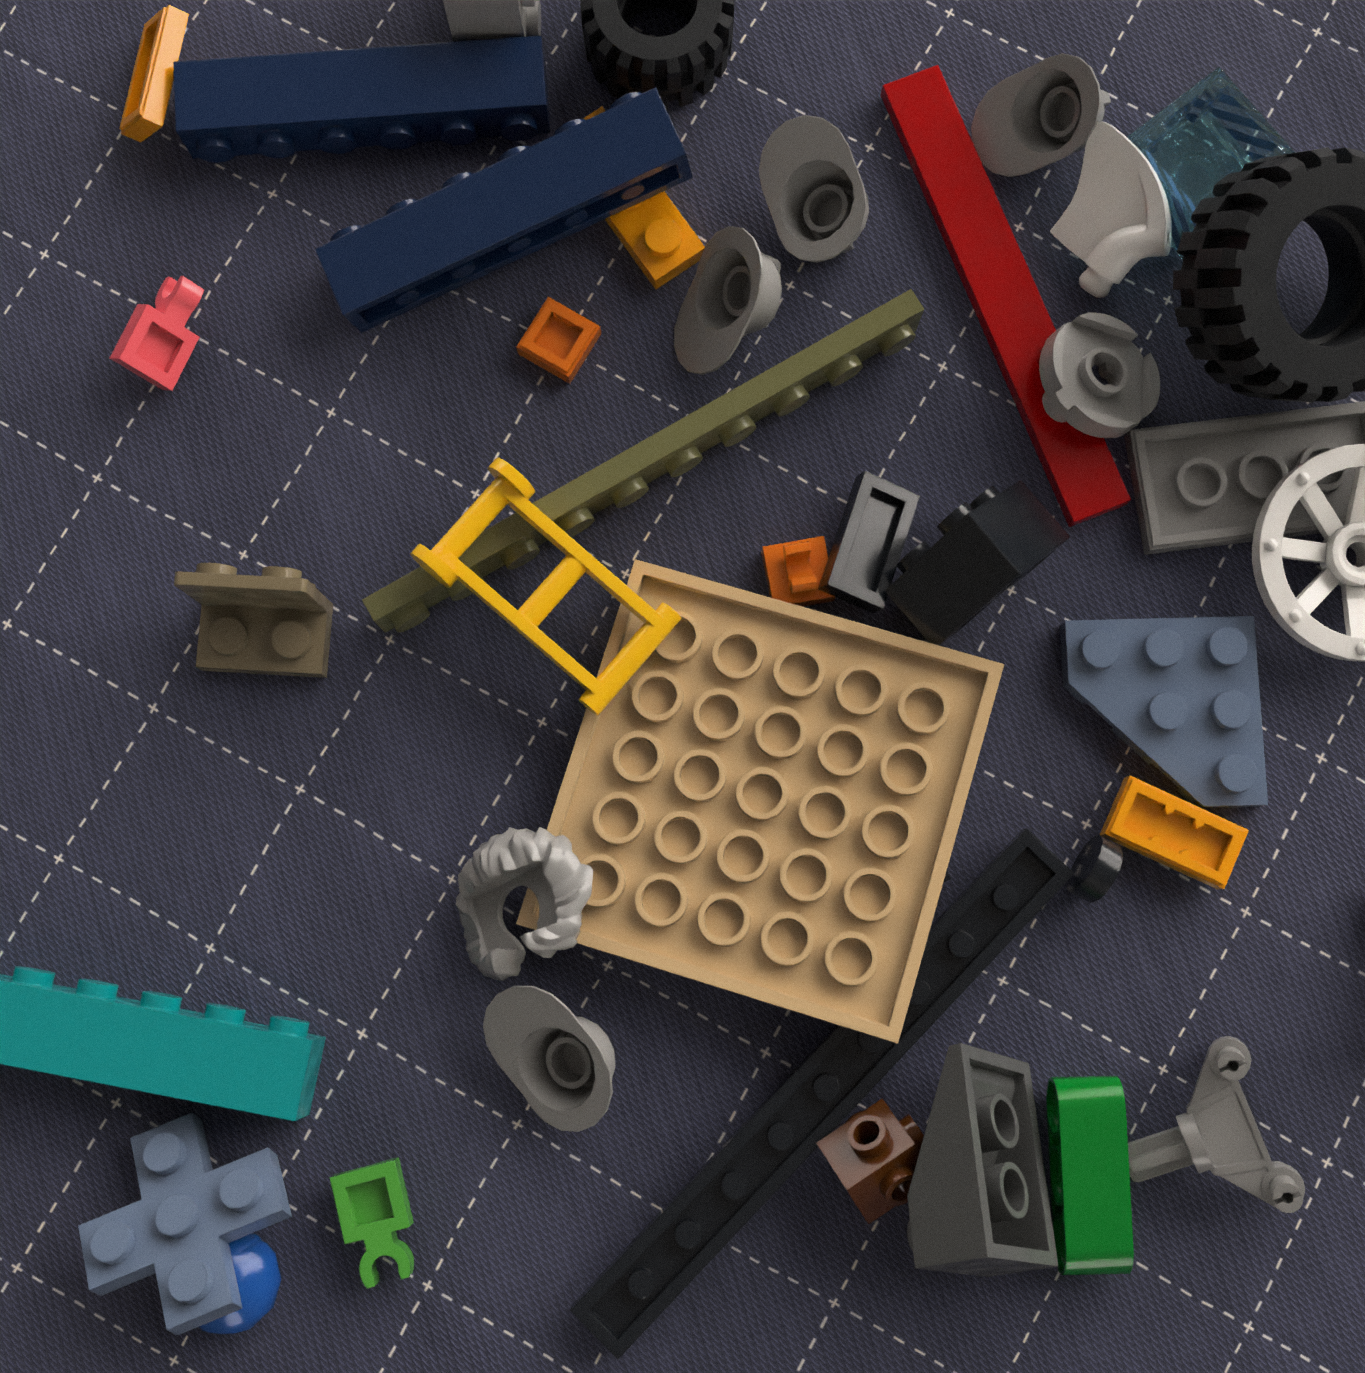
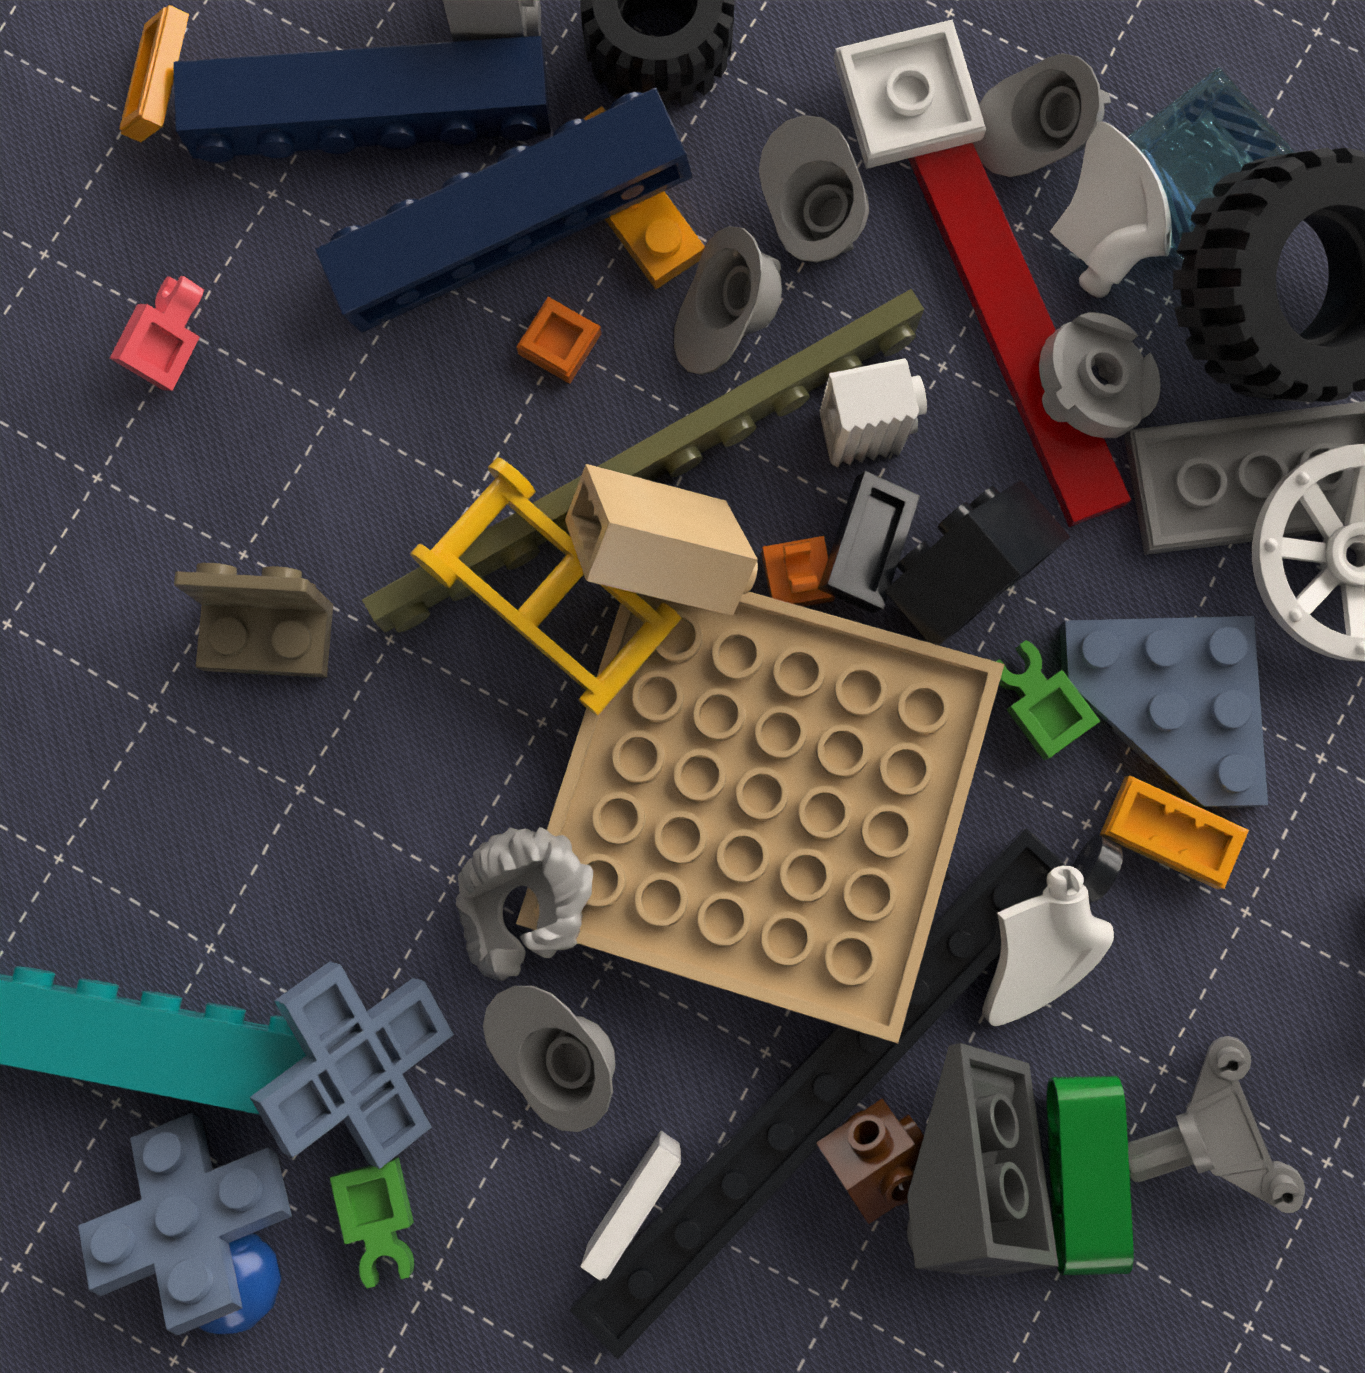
(352, 1065): none -> sand blue plate
(632, 1206): none -> white tile
(659, 541): none -> tan brick
(871, 411): none -> white brick
(909, 94): none -> white tile
(1045, 947): none -> white arm
(1050, 709): none -> bright green plate

